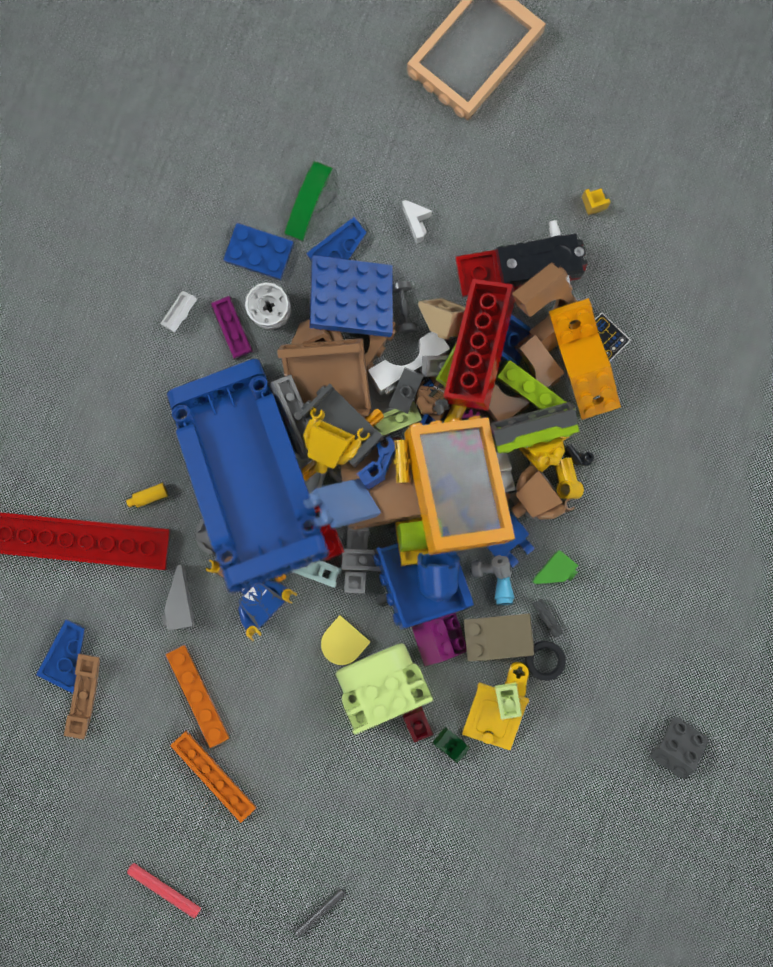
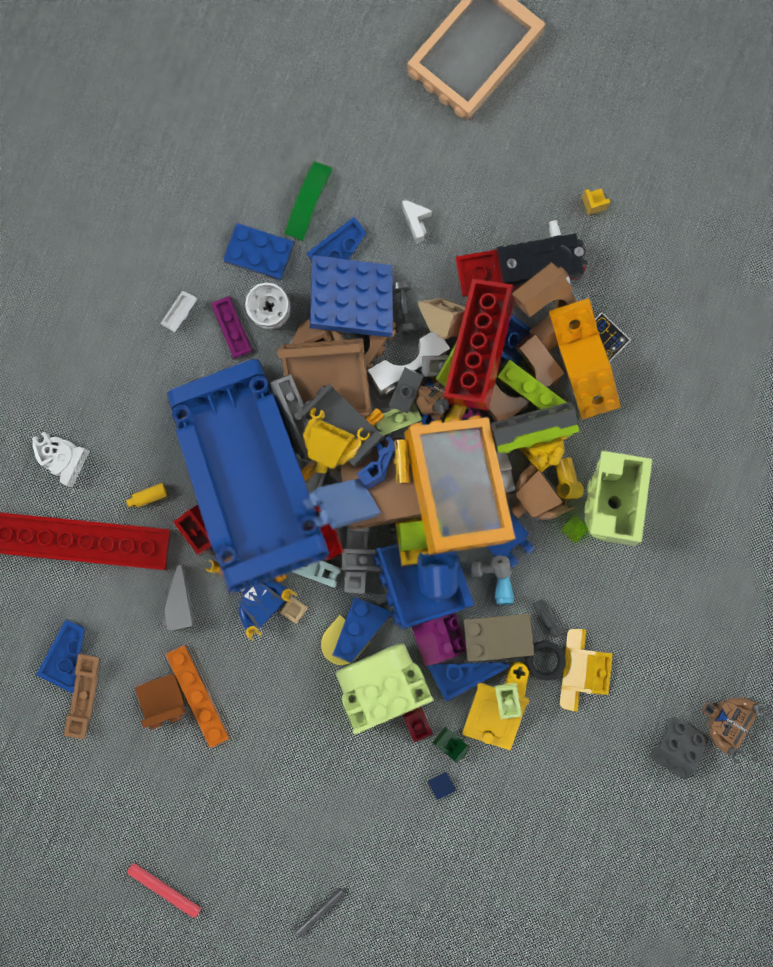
(61, 460): none -> white piece
(160, 701): none -> dark orange bracket
(194, 530): none -> red slope
(213, 776): orange plate -> none
(294, 610): none -> tan tile
(358, 629): none -> blue wing
(441, 785): none -> dark blue tile
(460, 677): none -> blue wing
(557, 569): bright green slope -> none
(574, 529): none -> clear neon green plate
(579, 458): black arm -> none
(583, 670): none -> yellow plate
(626, 483): none -> yellowish green brick
(731, 722): none -> medium nougat torso

